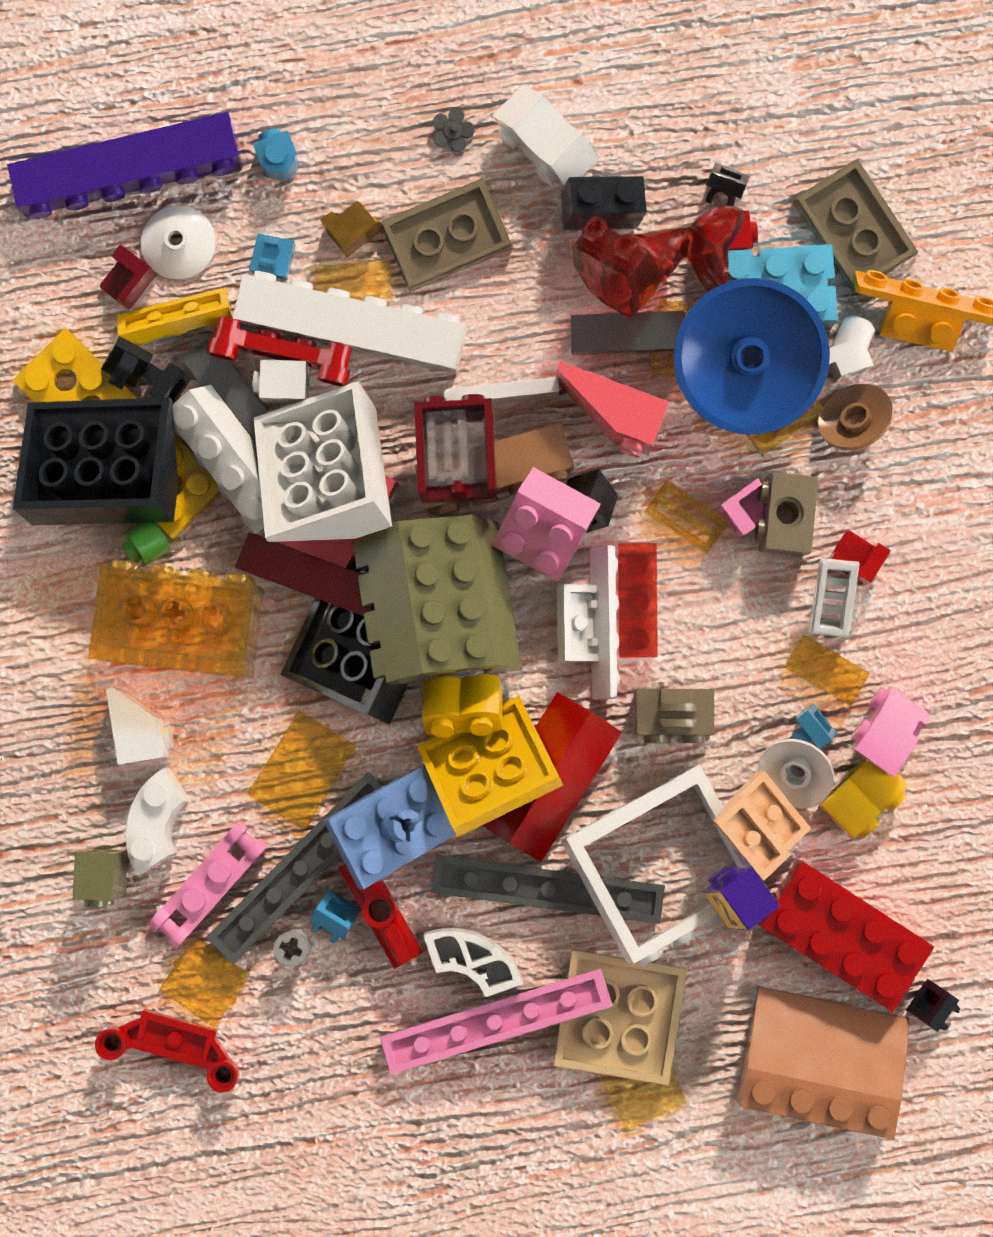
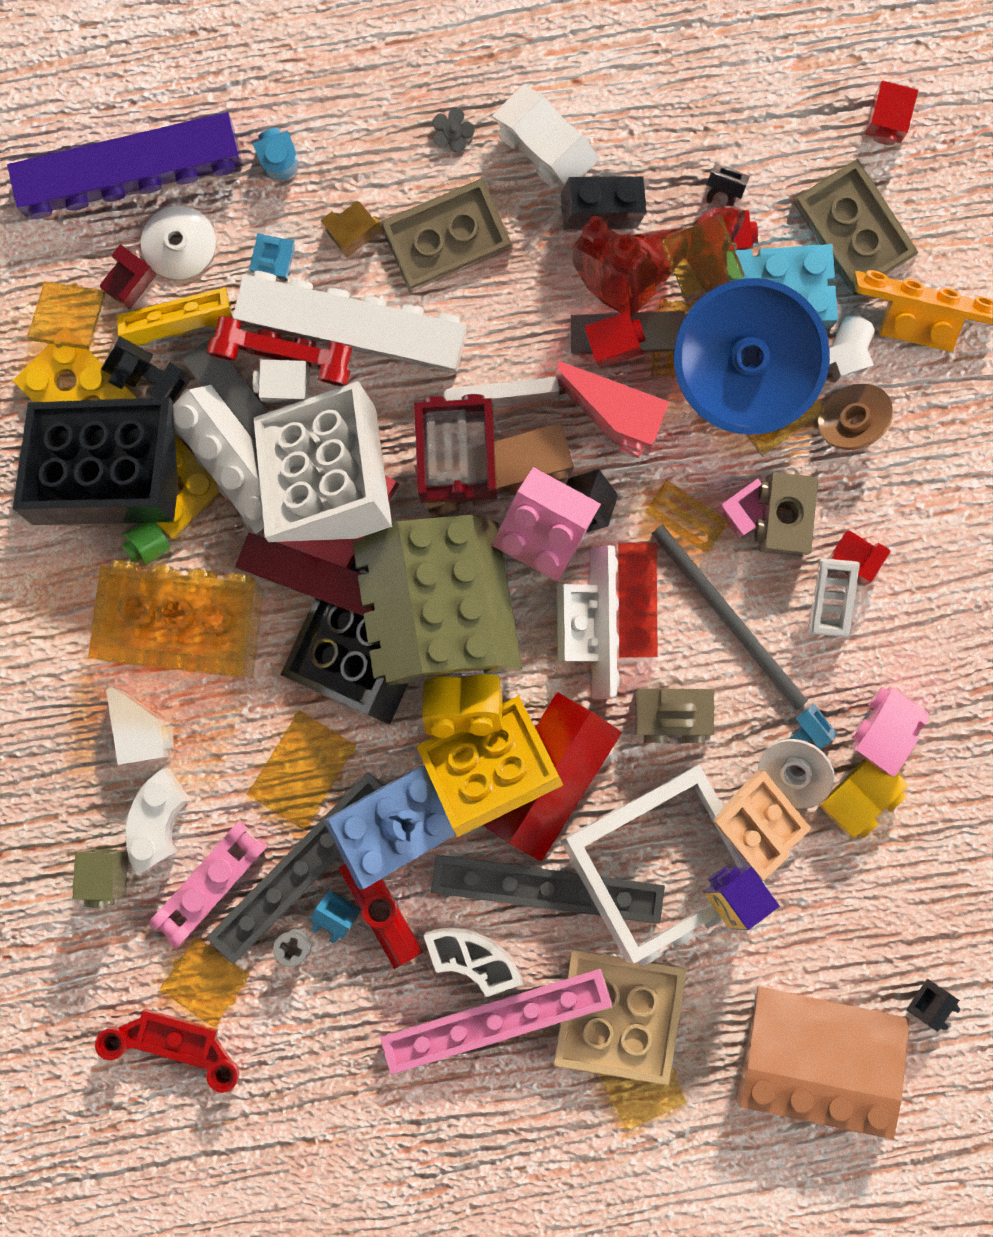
(66, 315): none -> clear yellow piece
(357, 279): clear yellow tile -> none
(615, 339): none -> red brick
(702, 256): none -> clear yellow piece
(729, 617): none -> dark grey piece
(826, 670): clear yellow tile -> none
(846, 935): red brick -> none
(891, 113): none -> red brick

